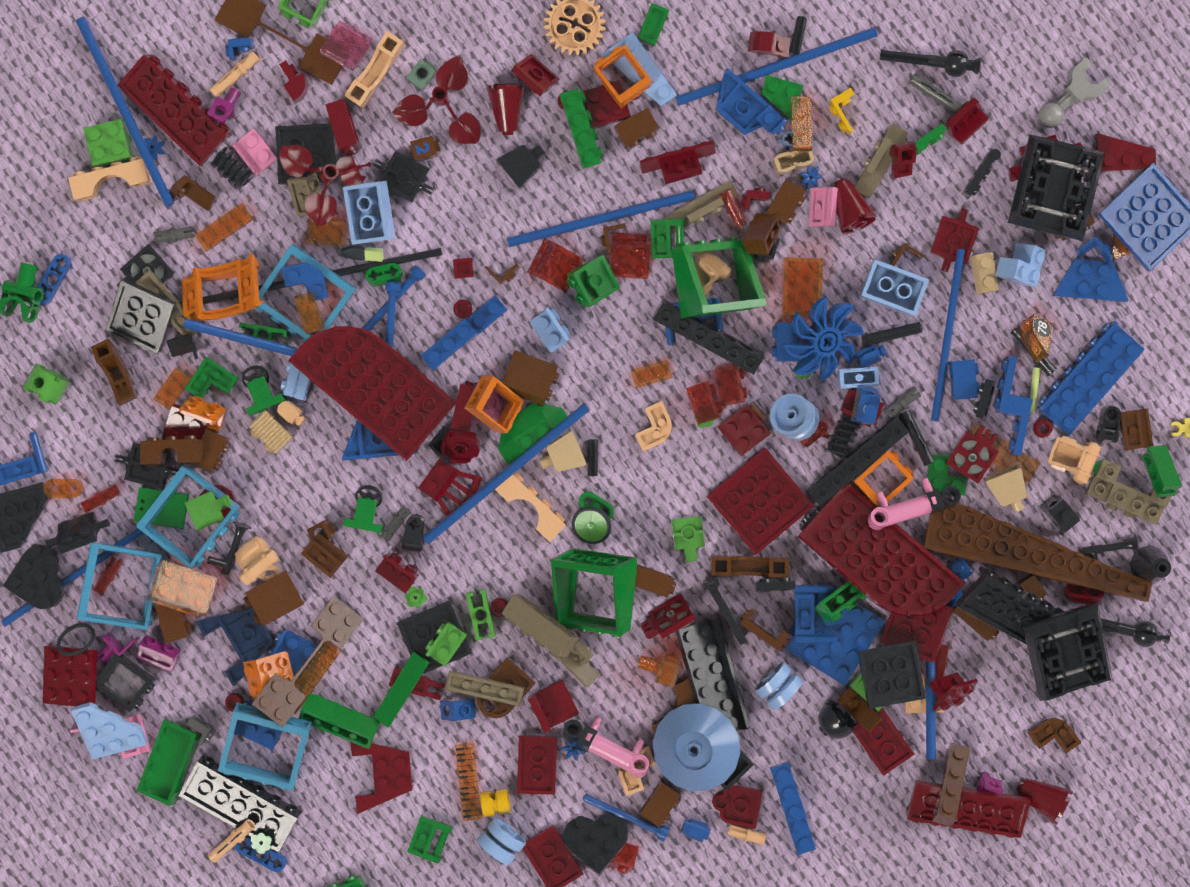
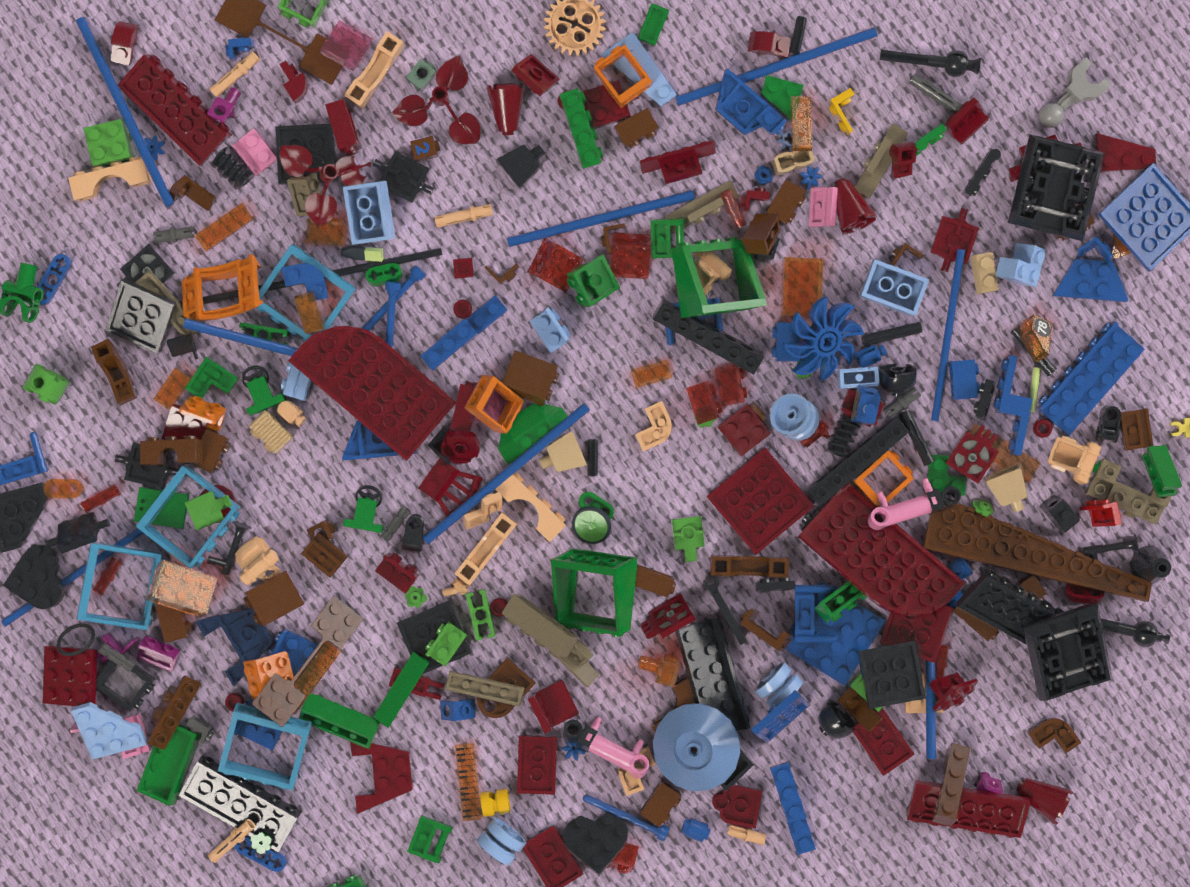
(116, 657): none -> dark grey axle
(123, 41): none -> dark red brick
(171, 710): none -> reddish brown bracket
(459, 587): none -> light nougat plate
(472, 213): none -> light nougat pin
(486, 548): none -> light nougat arch
(489, 504): none -> light nougat plate
(763, 180): none -> blue plate
(780, 716): none -> blue plate
(897, 379): none -> black cylinder
(983, 507): none -> bright green plant
(1103, 512): none -> red bracket

